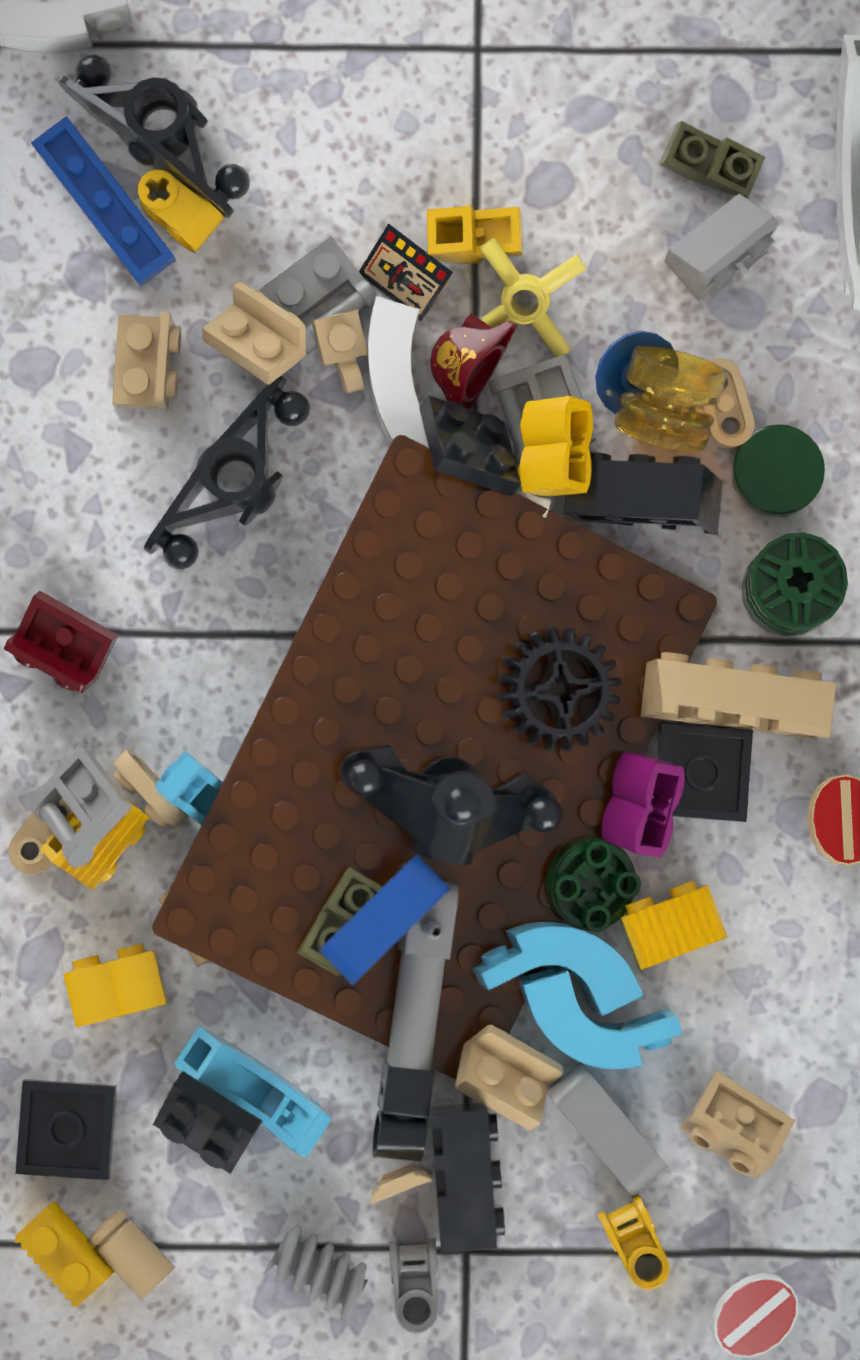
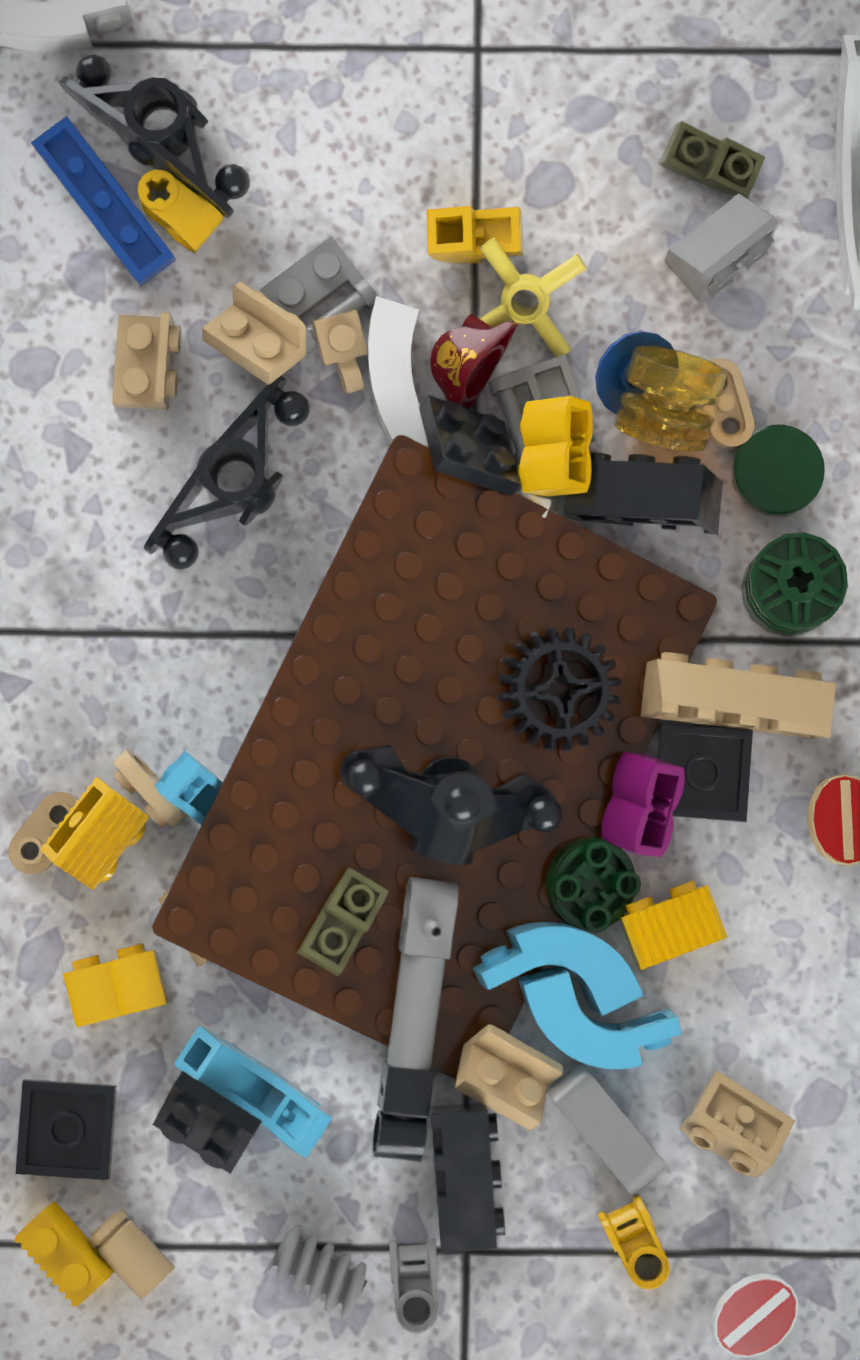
(61, 643): dark red bracket -> none
(91, 798): light grey plate -> none
(384, 919): blue beam -> none
(400, 1181): tan piece -> none
(405, 271): piece -> none

